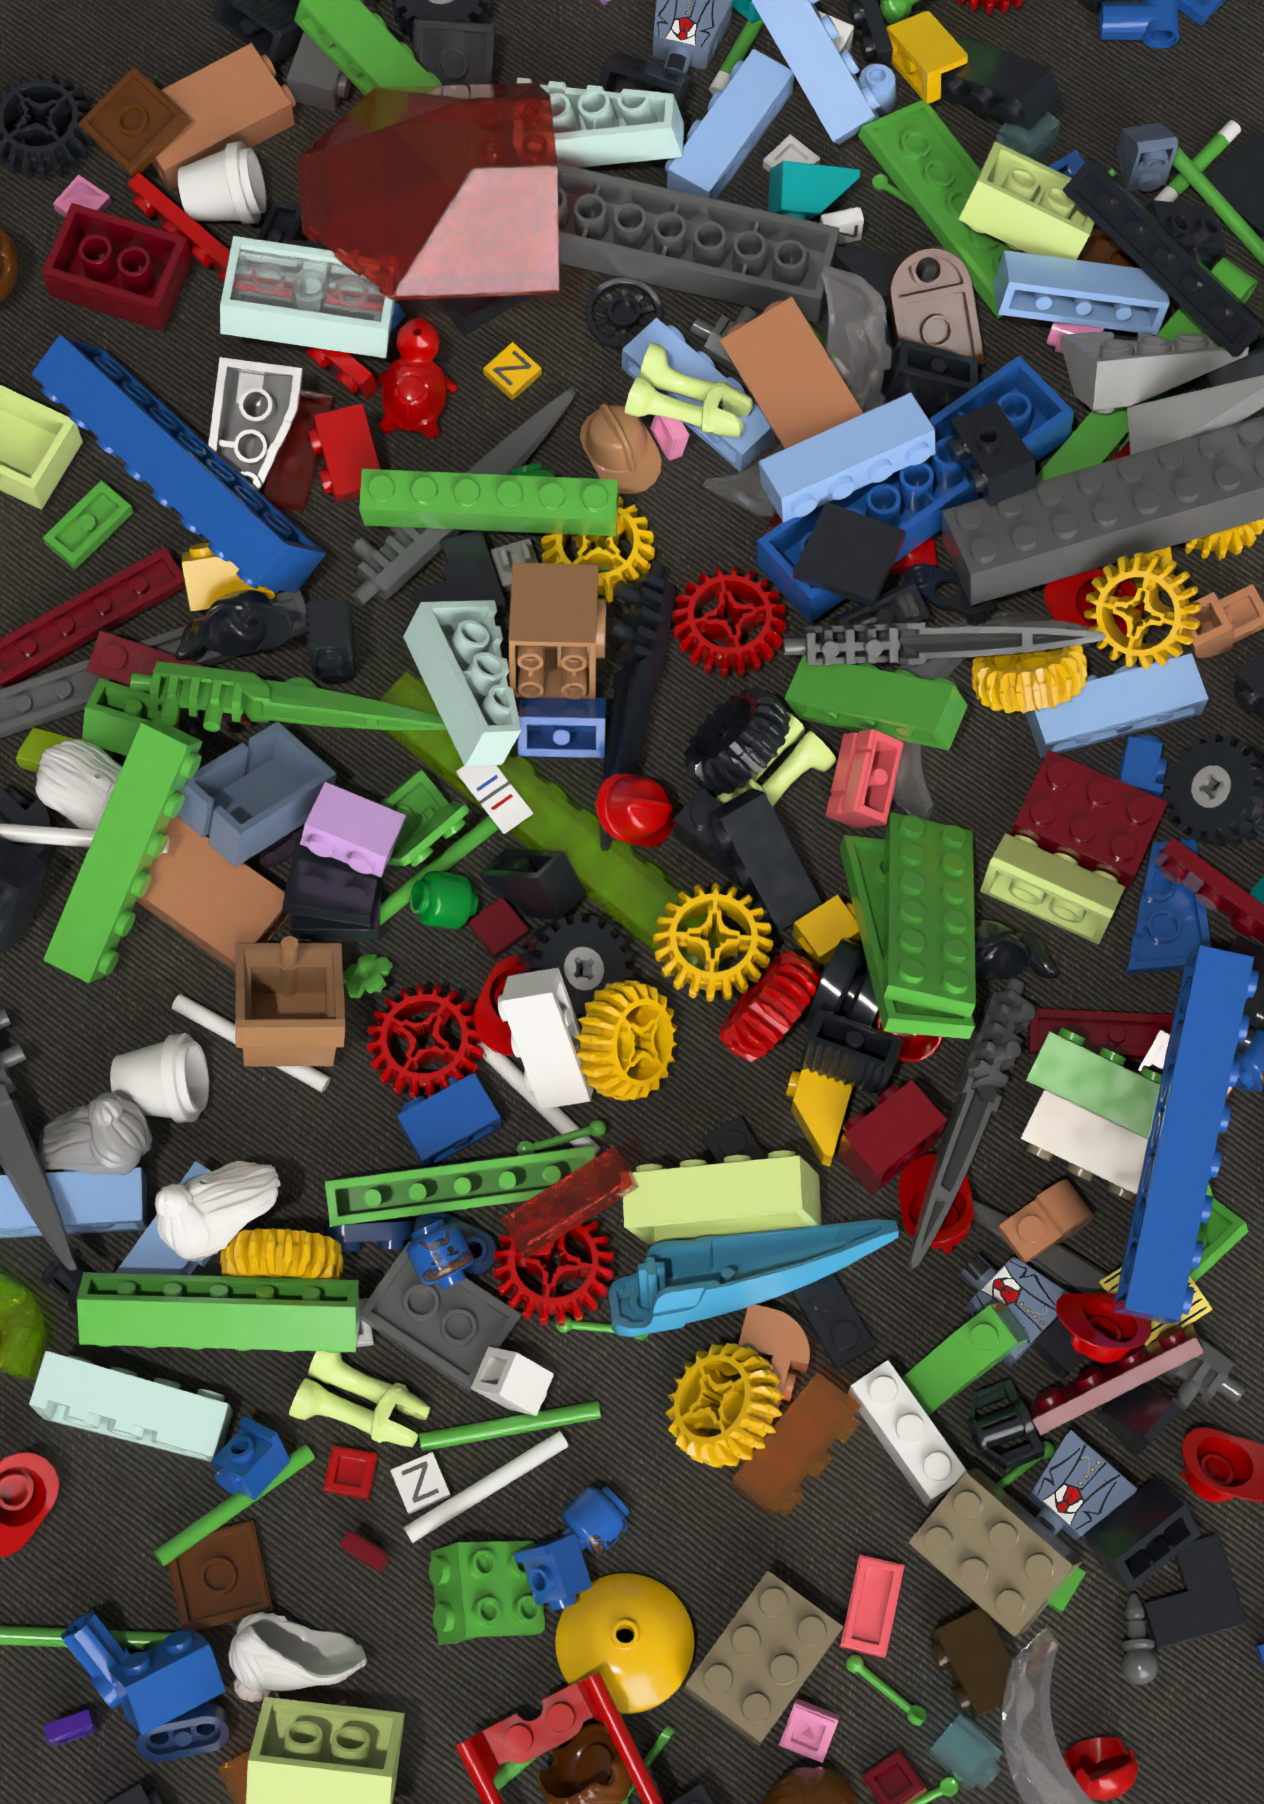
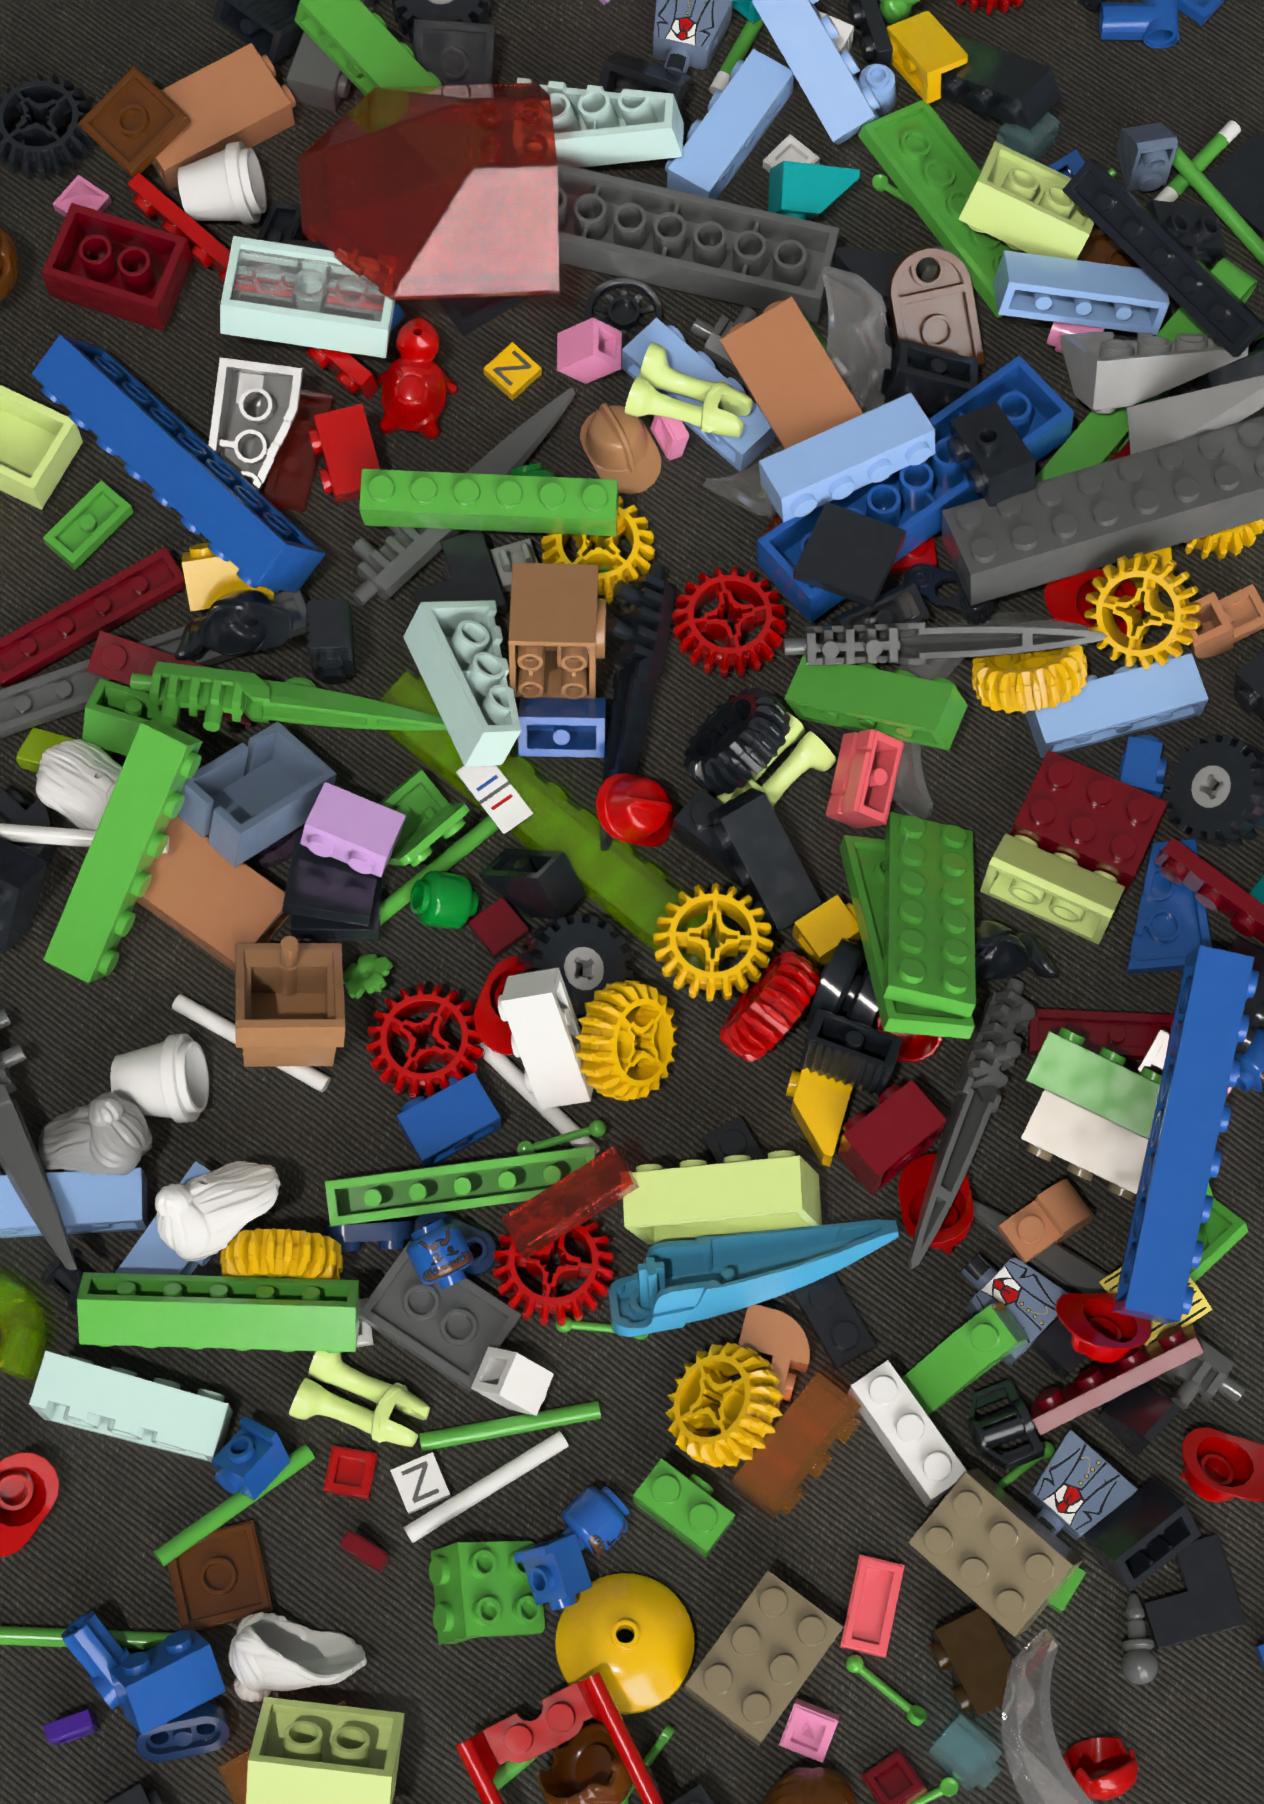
(589, 350): none -> bright pink brick
(684, 1507): none -> bright green brick
(849, 221): white tile -> none

